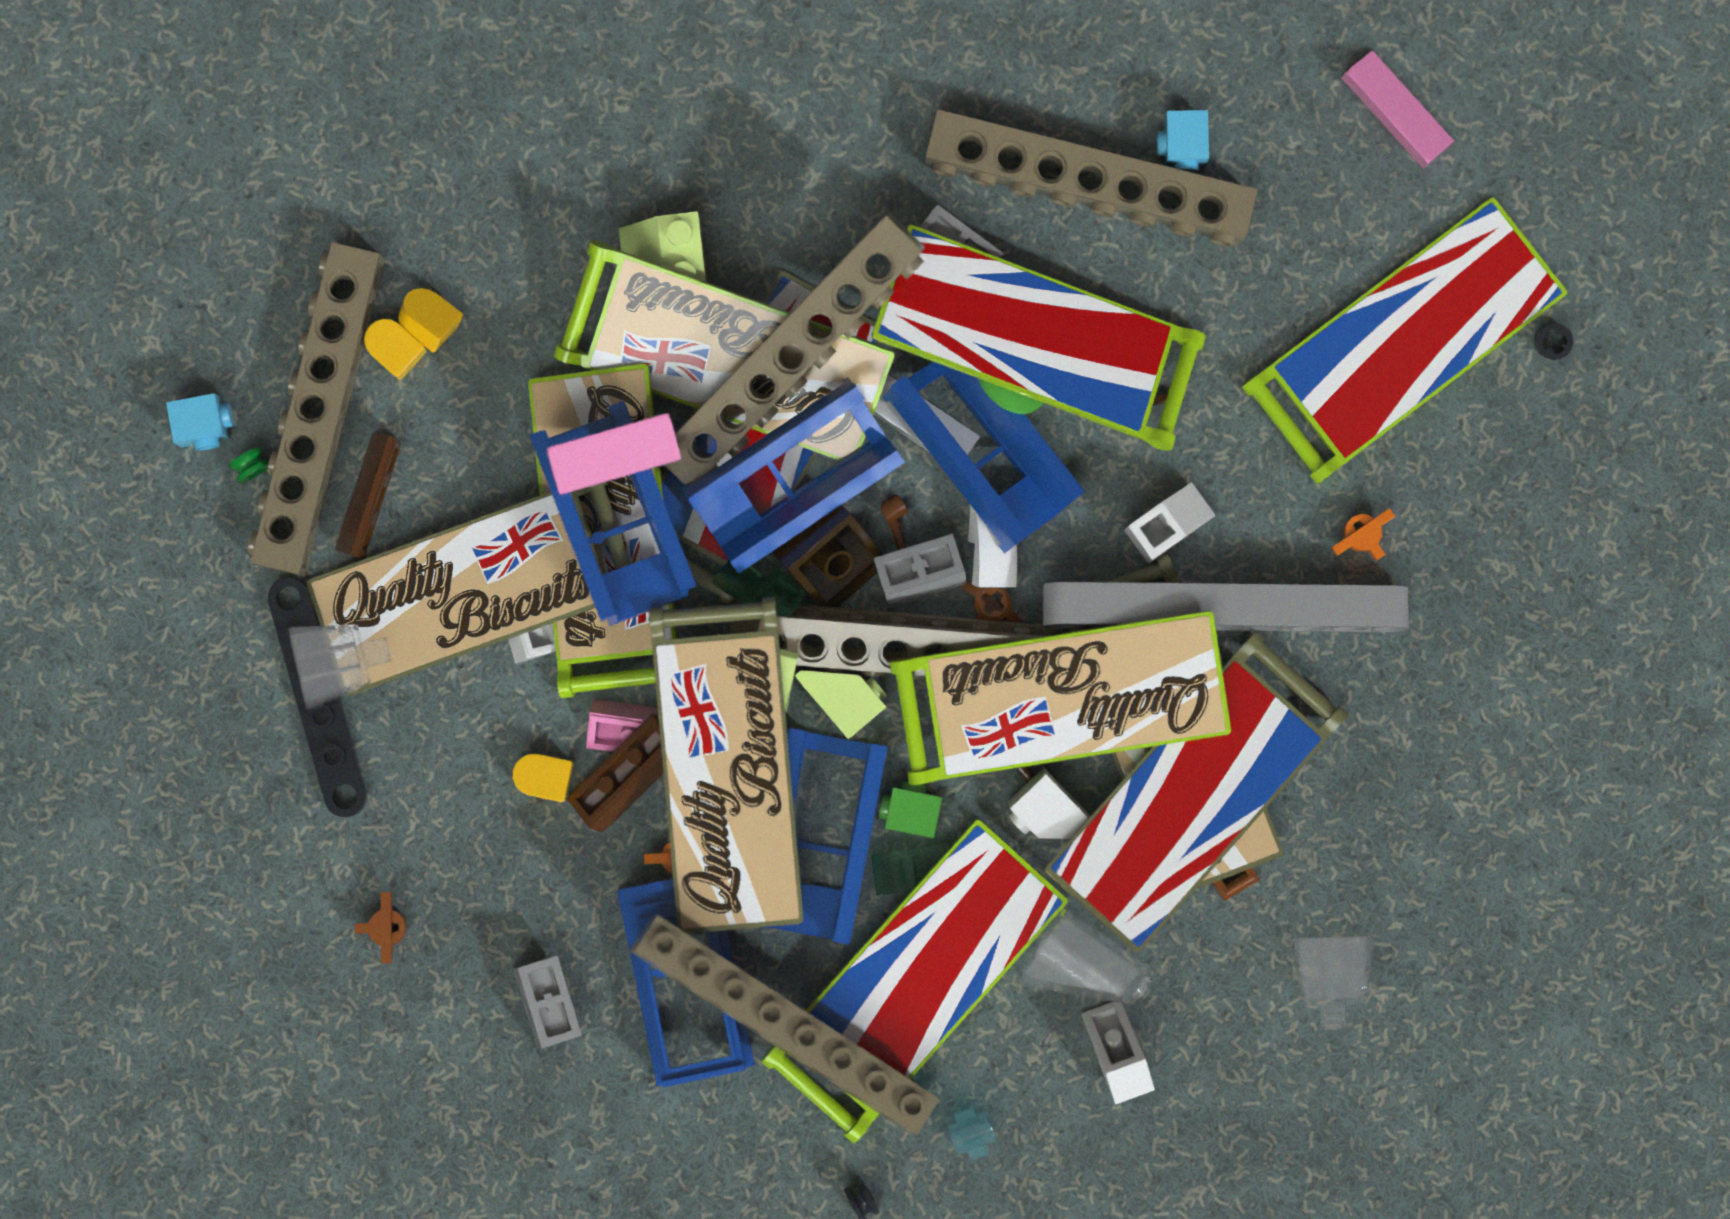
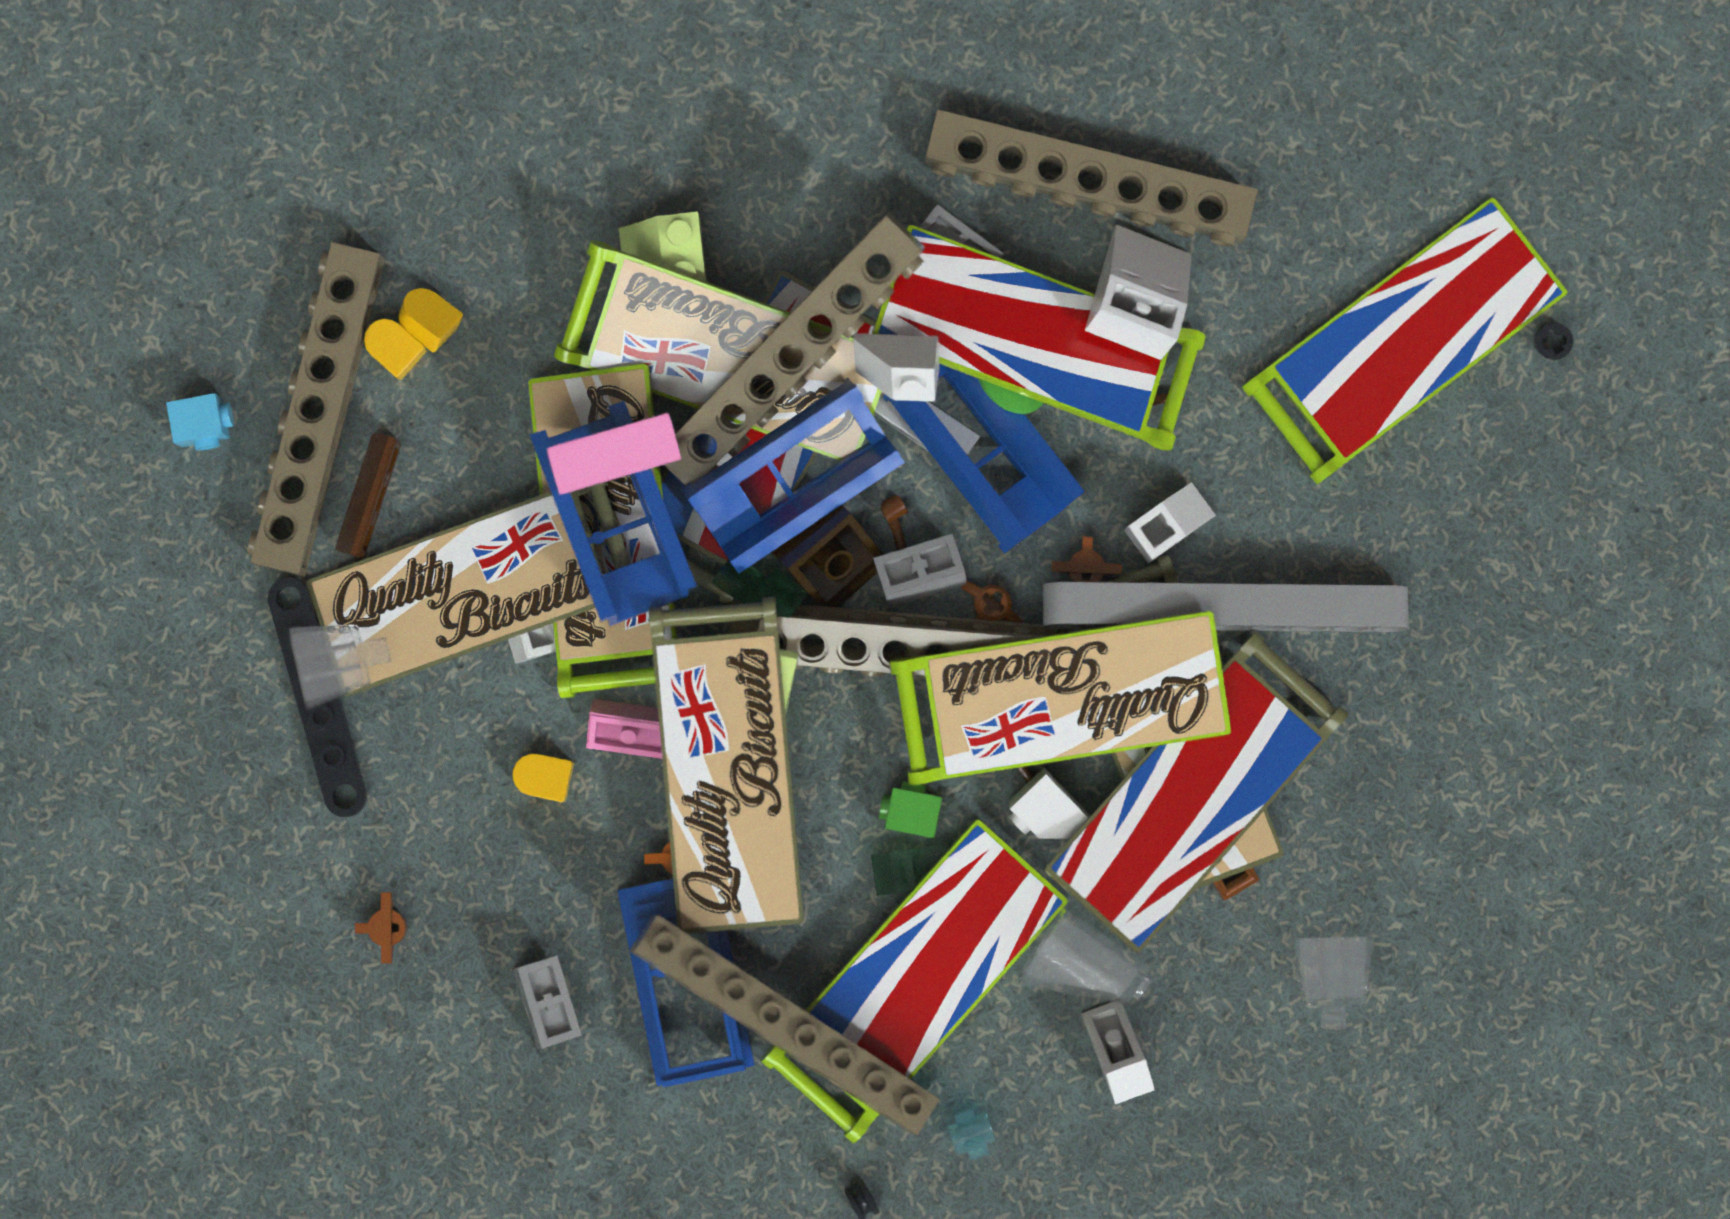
(249, 465): green bush -> none
(620, 777): reddish brown slope -> none
(826, 910): blue piece -> none
(844, 698): yellowish green slope -> none
(899, 364): none -> white slope
(990, 564): white slope -> none
(1086, 562): none -> dark orange piece
(1141, 293): none -> white slope
(1184, 140): medium azure brick -> none
(1366, 537): orange piece -> none
(1397, 109): bright pink slope -> none

